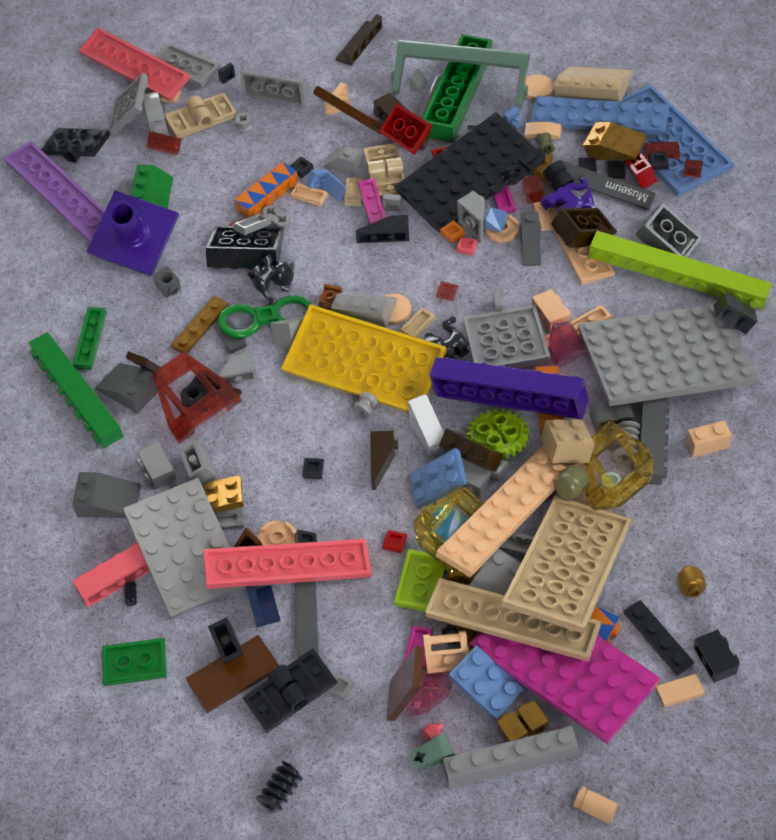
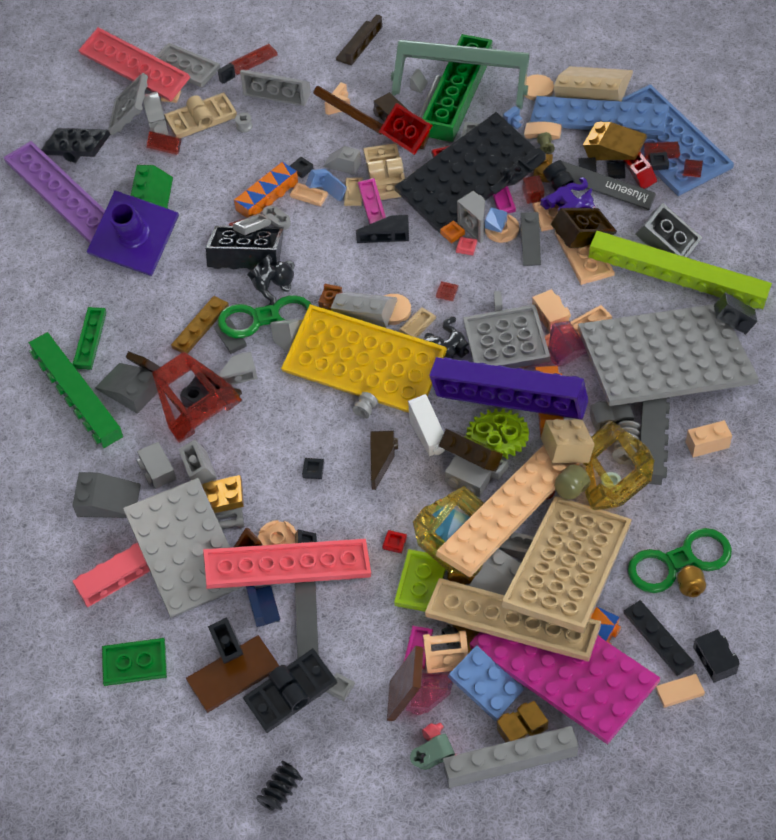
(130, 593): black piece -> none
(167, 282): dark grey brick -> none
(254, 58): none -> clear red tile
(391, 202): light grey plate -> none
(437, 478): medium blue plate -> none
(595, 805): light nougat piece -> none
(678, 559): none -> green bar

